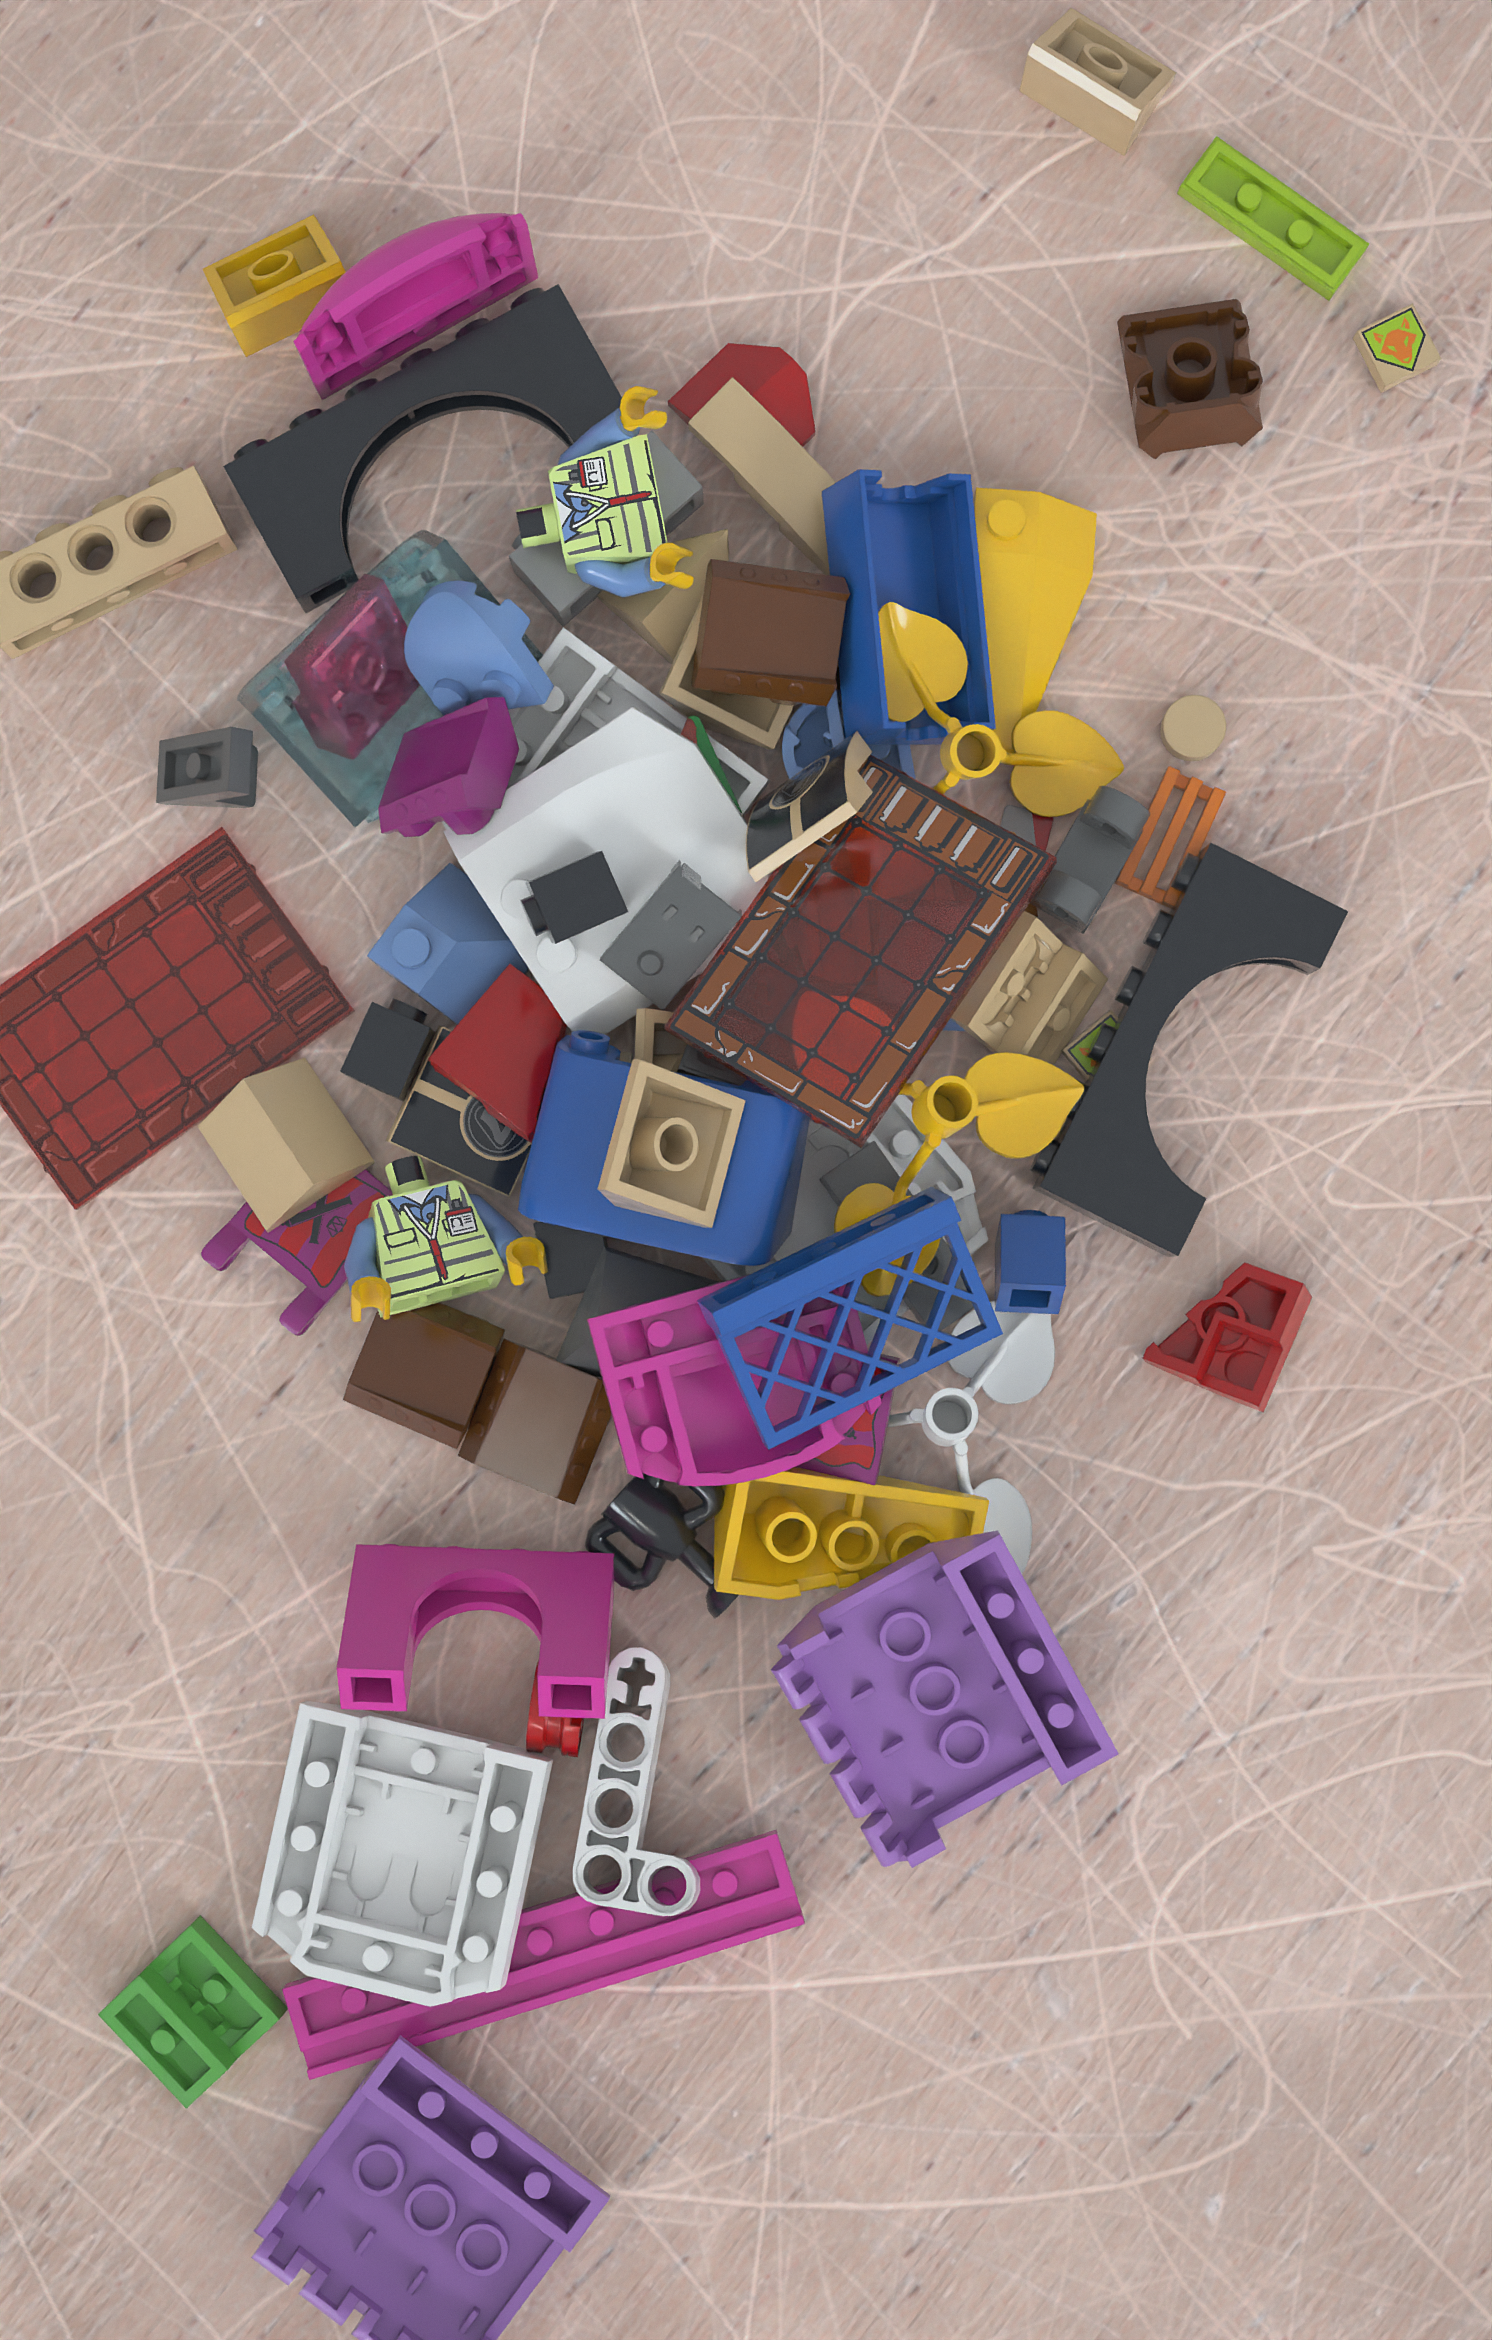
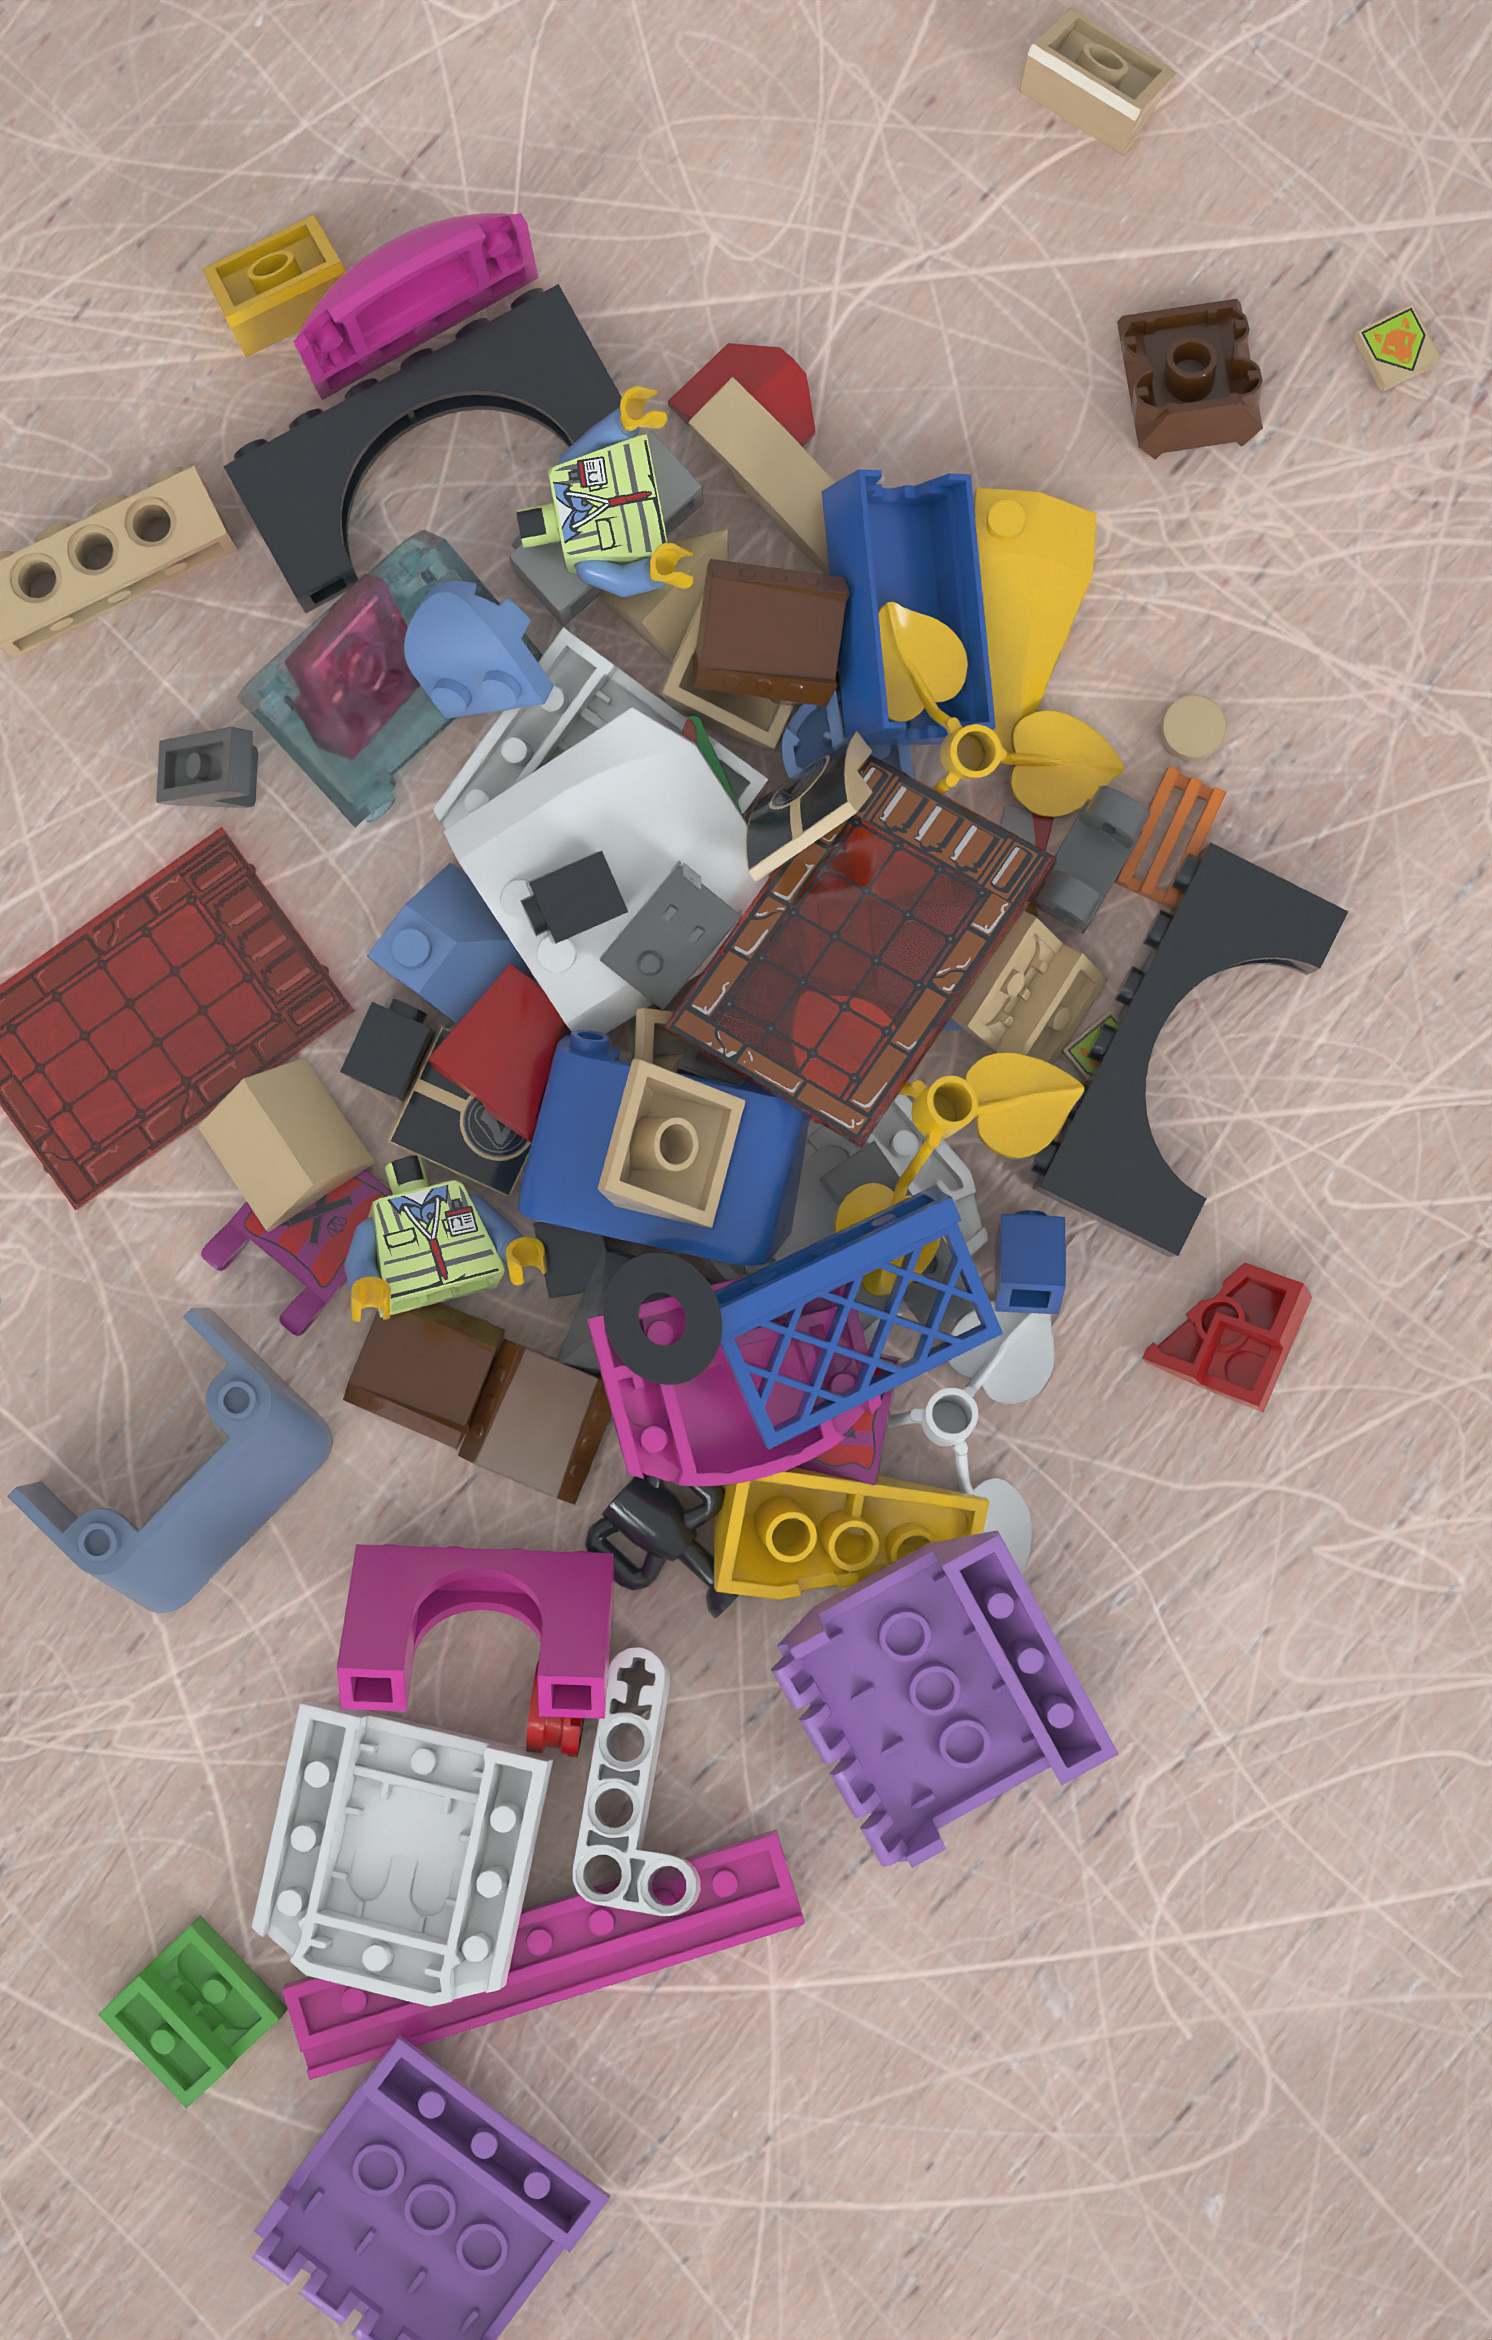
(269, 1455): none -> sand blue windscreen
(451, 771): magenta slope -> none
(703, 1329): none -> black piece
(1272, 218): lime tile -> none

